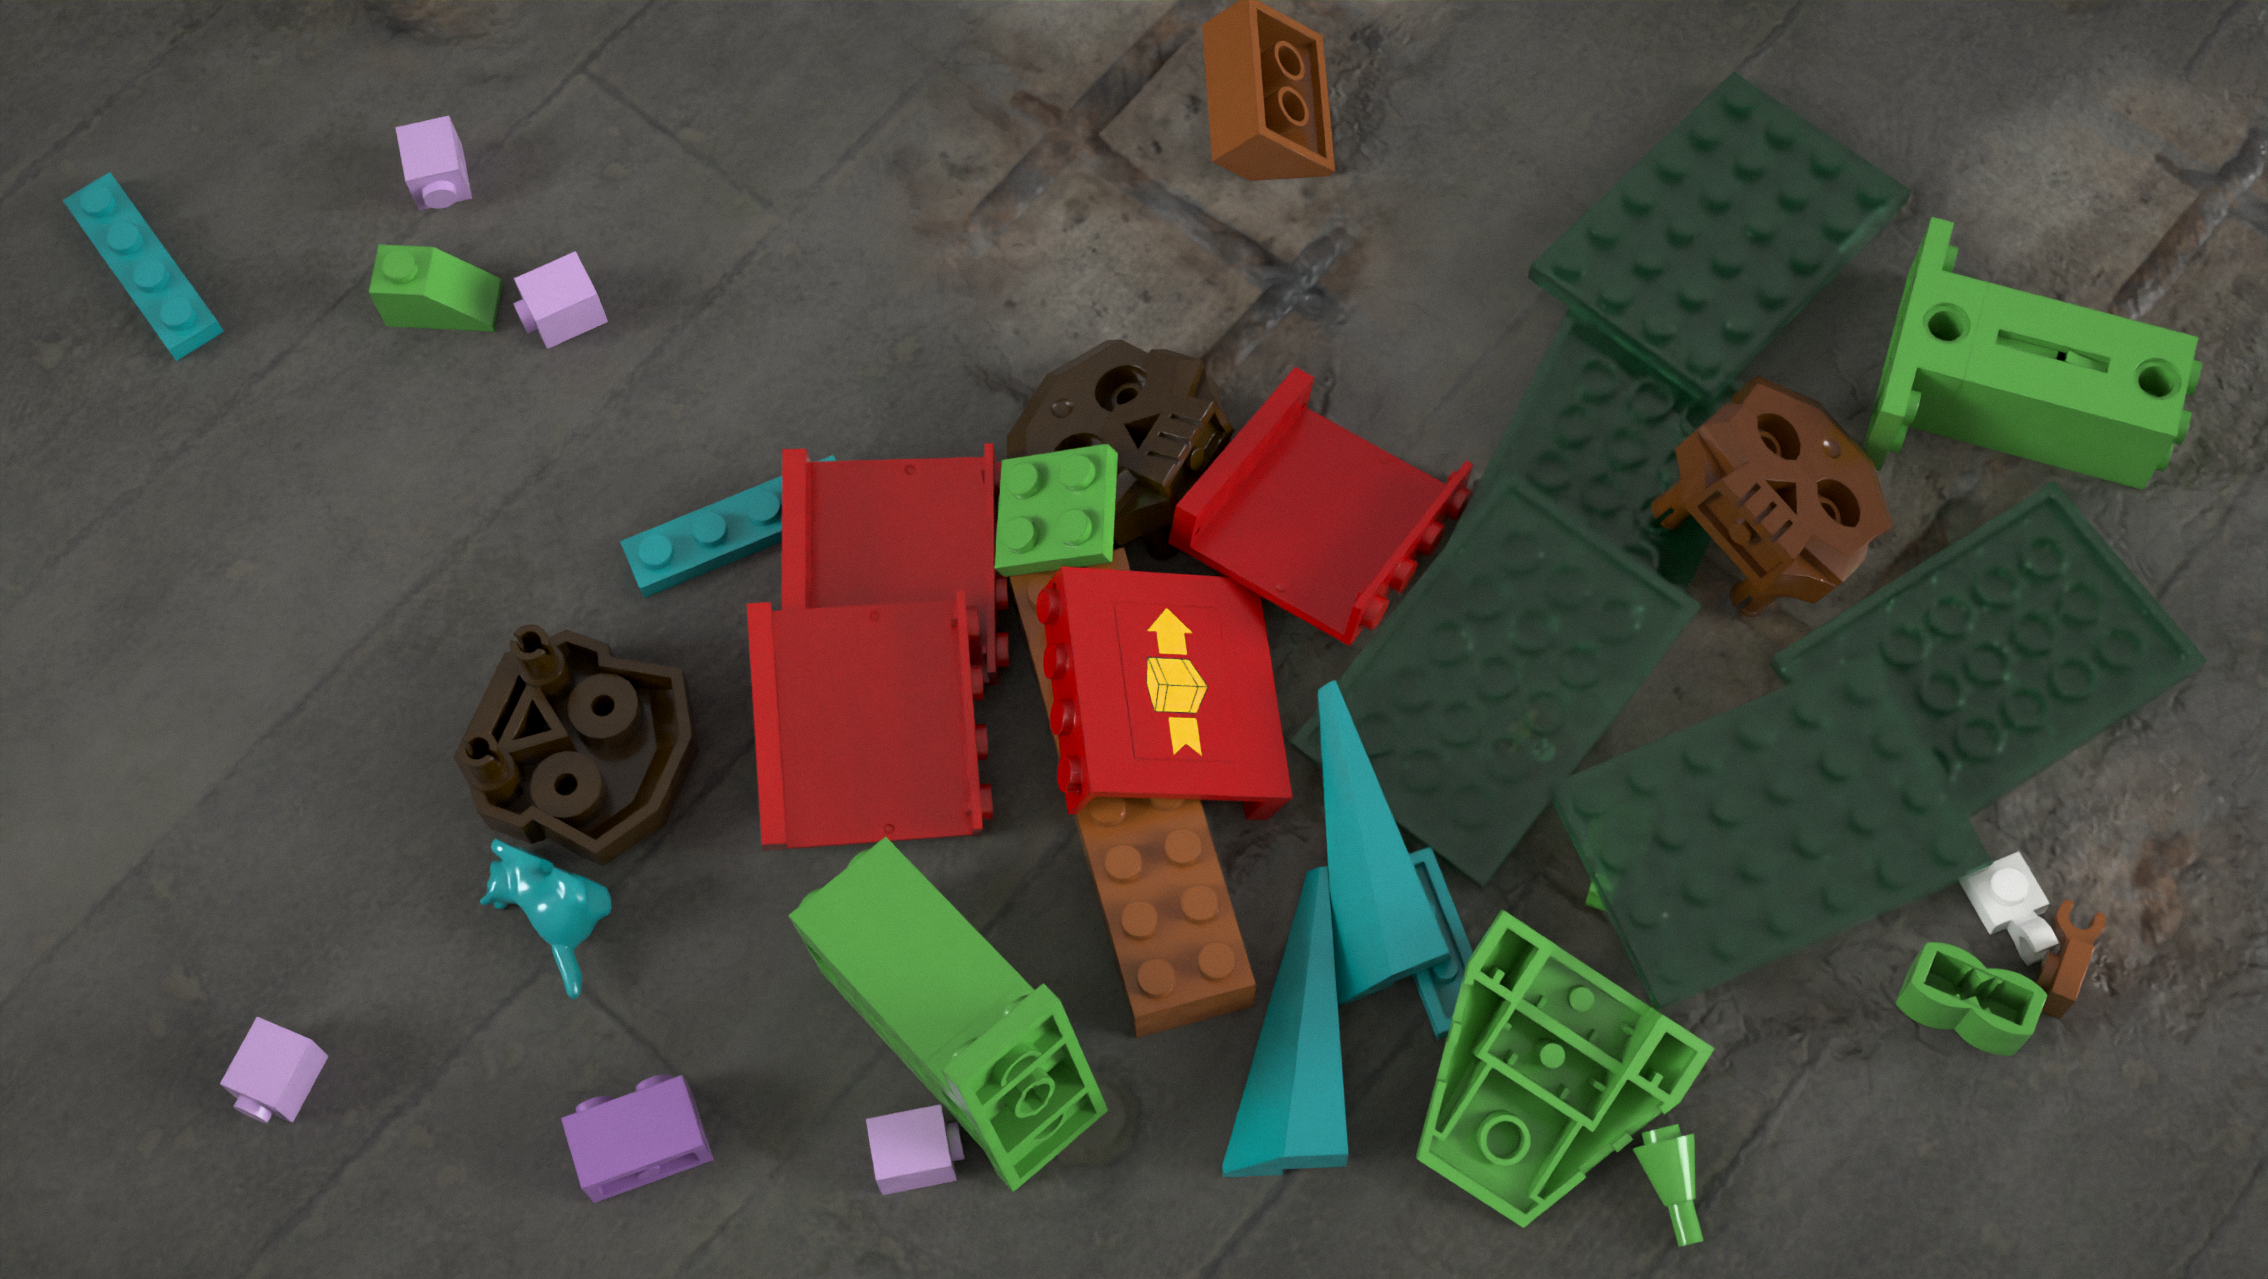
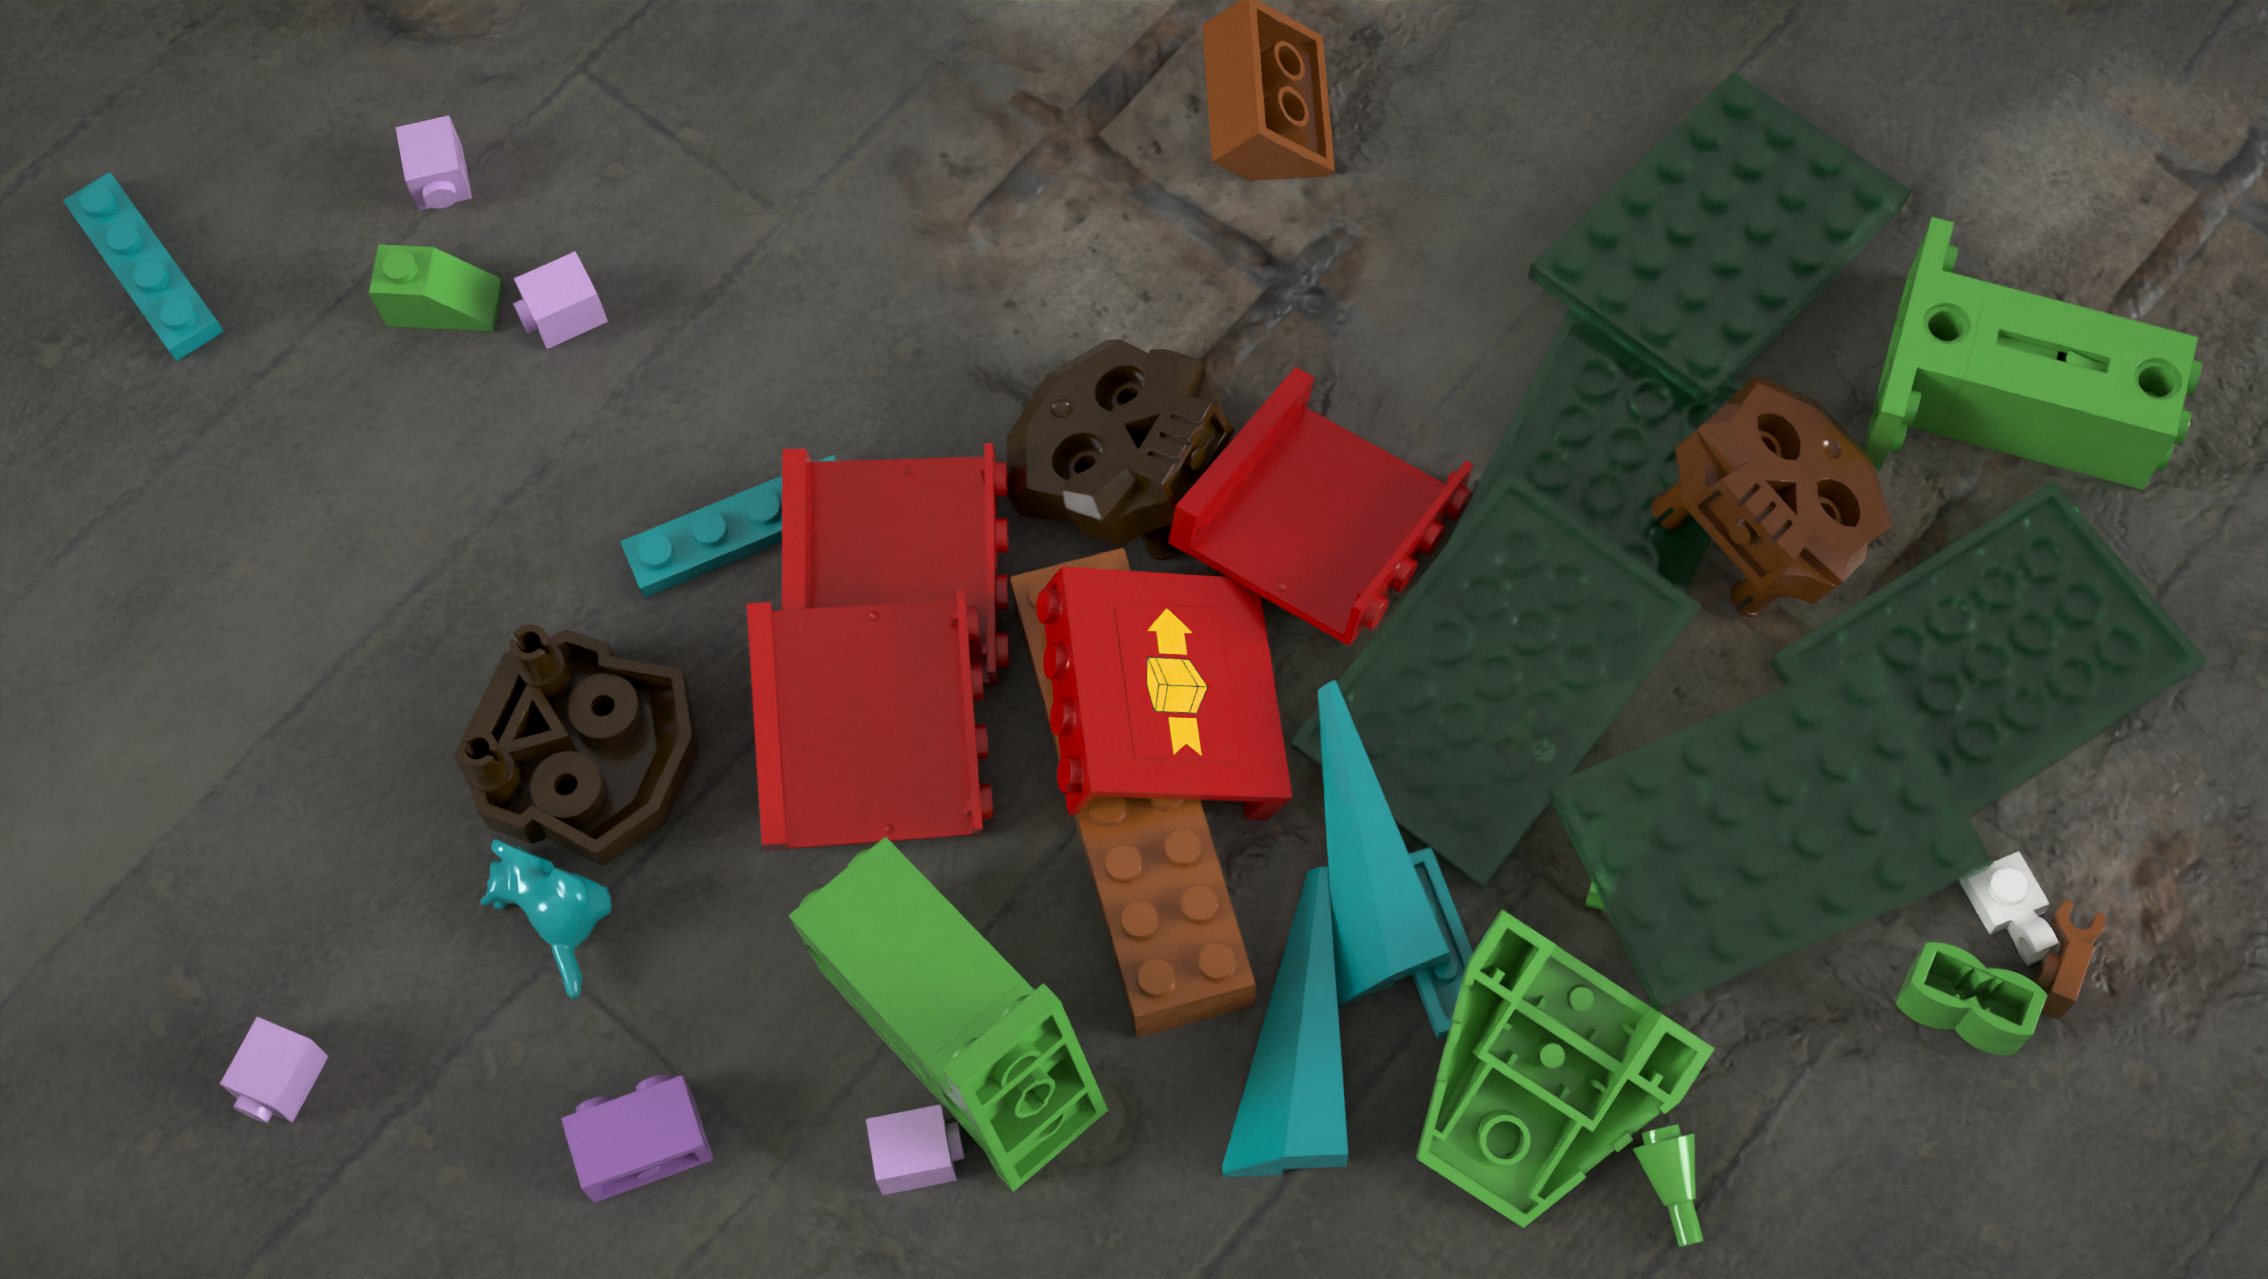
(1056, 510): bright green plate -> none

